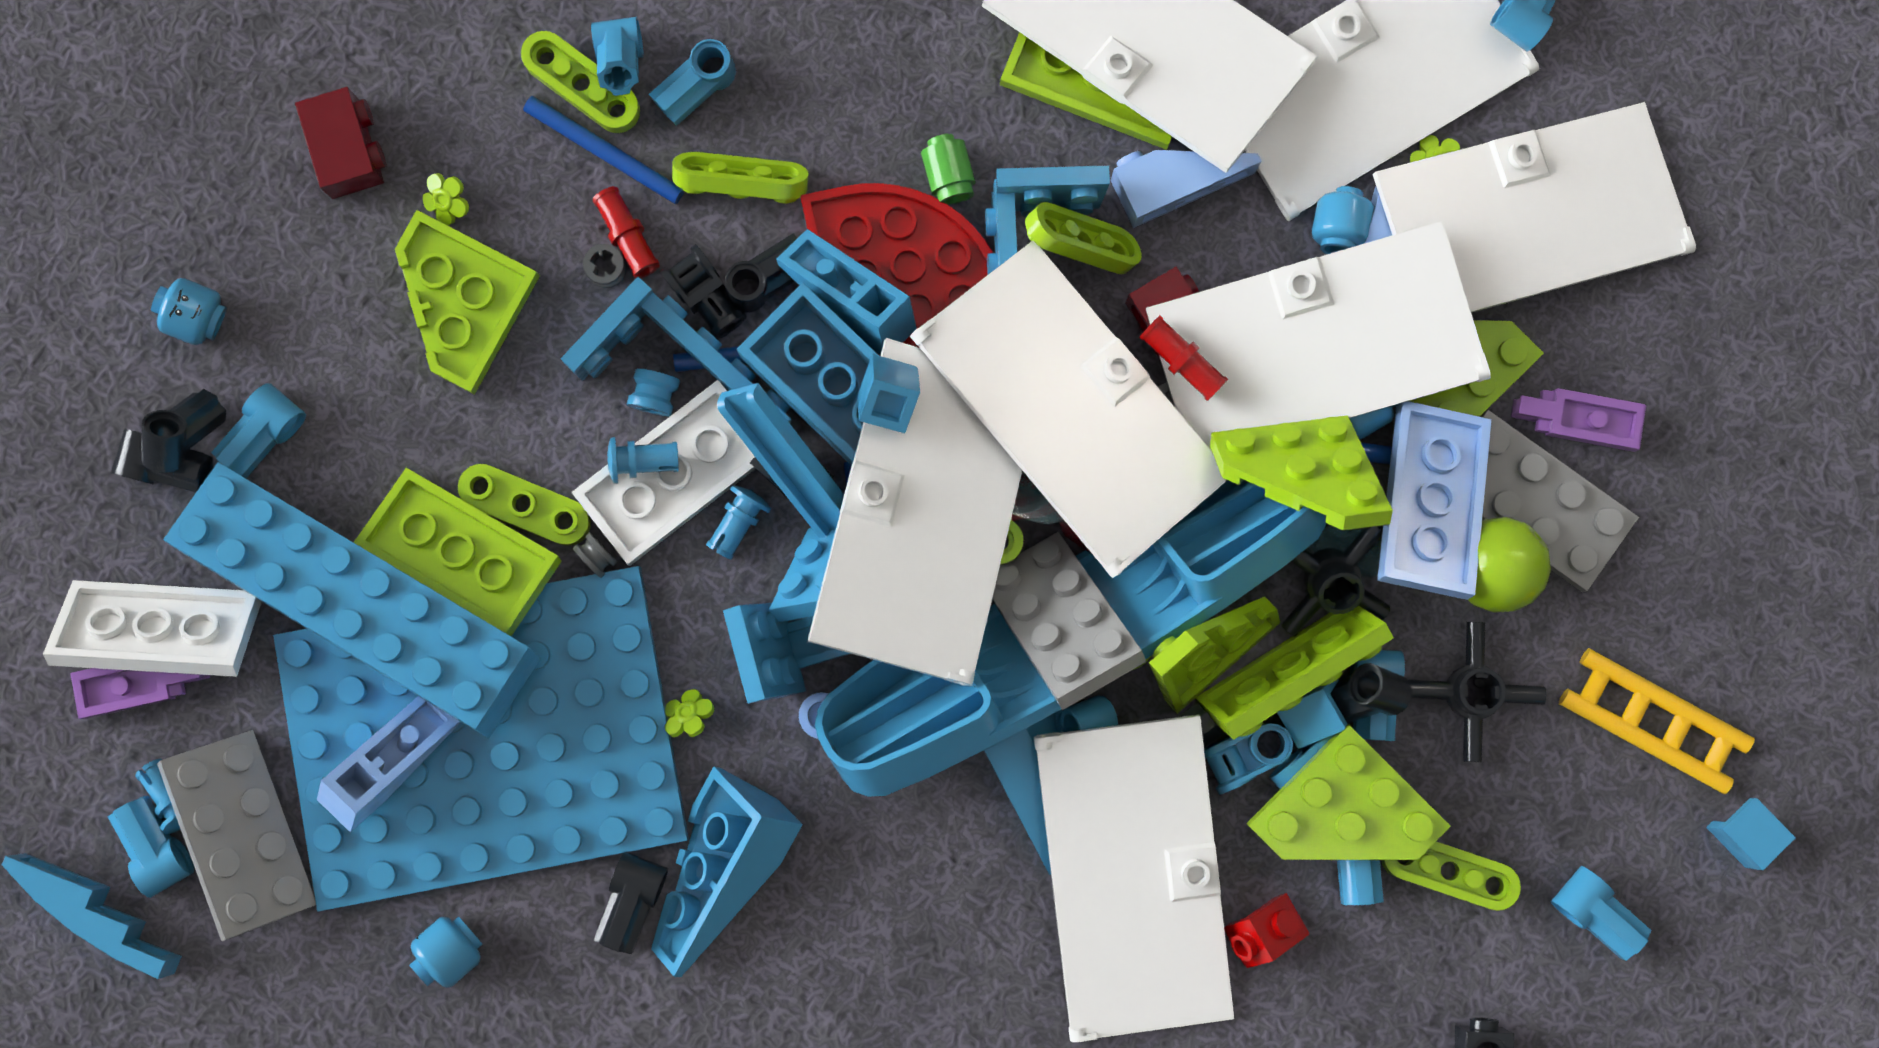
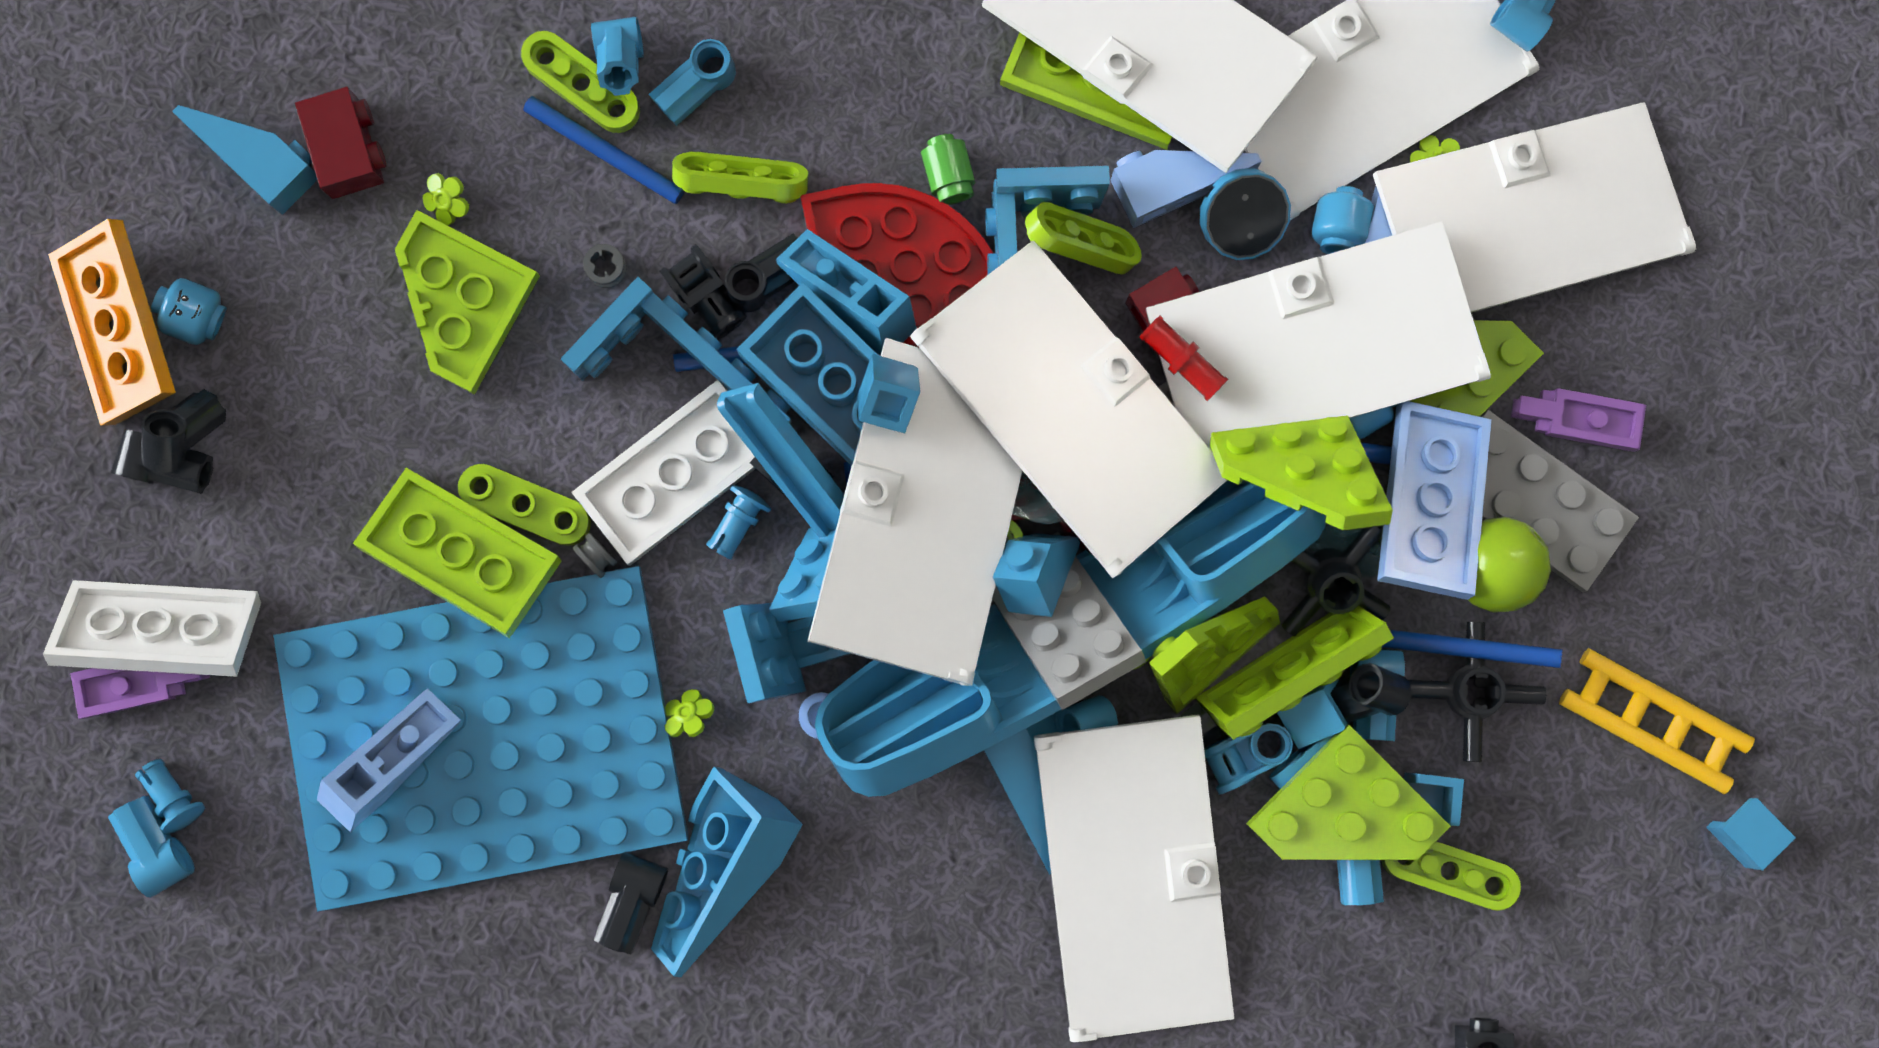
(80, 908): dark azure slope -> none
(121, 297): none -> light orange plate
(236, 834): light grey plate -> none
(259, 157): none -> dark azure slope
(266, 421): dark azure piece -> none
(353, 599): dark azure brick -> none
(445, 952): dark azure head -> none
(626, 232): red pin -> none
(641, 458): dark azure pin -> none
(653, 392): dark azure wheel -> none
(1034, 572): none -> dark azure slope
(1245, 214): none -> black tile
(1266, 932): red bracket -> none
(1441, 793): none -> dark azure panel
(1475, 648): none -> blue bar
(1591, 906): dark azure piece -> none

